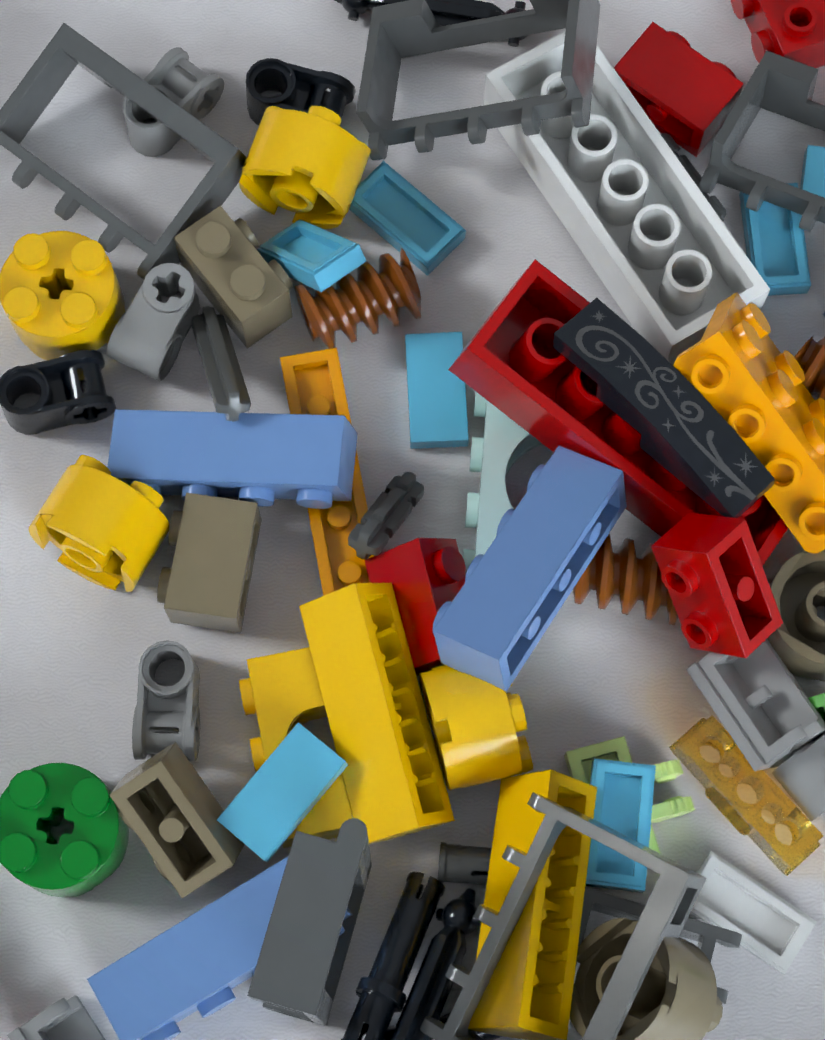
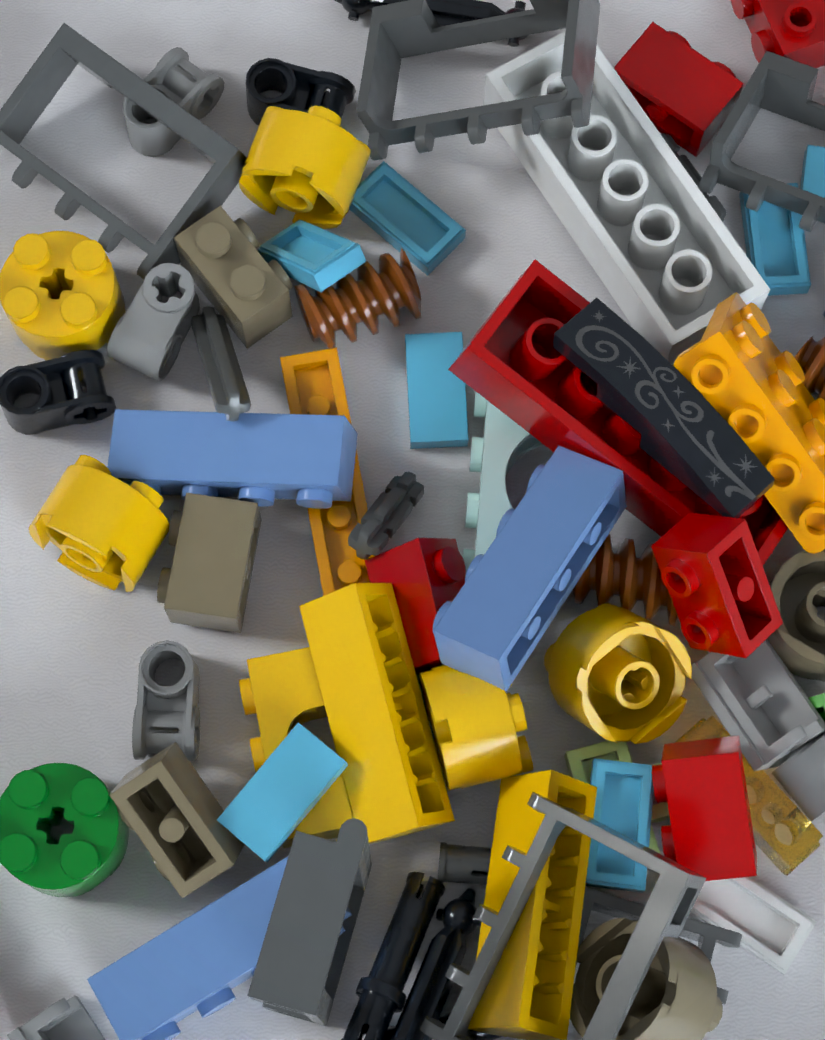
(619, 674): none -> yellow brick
(706, 808): none -> red brick

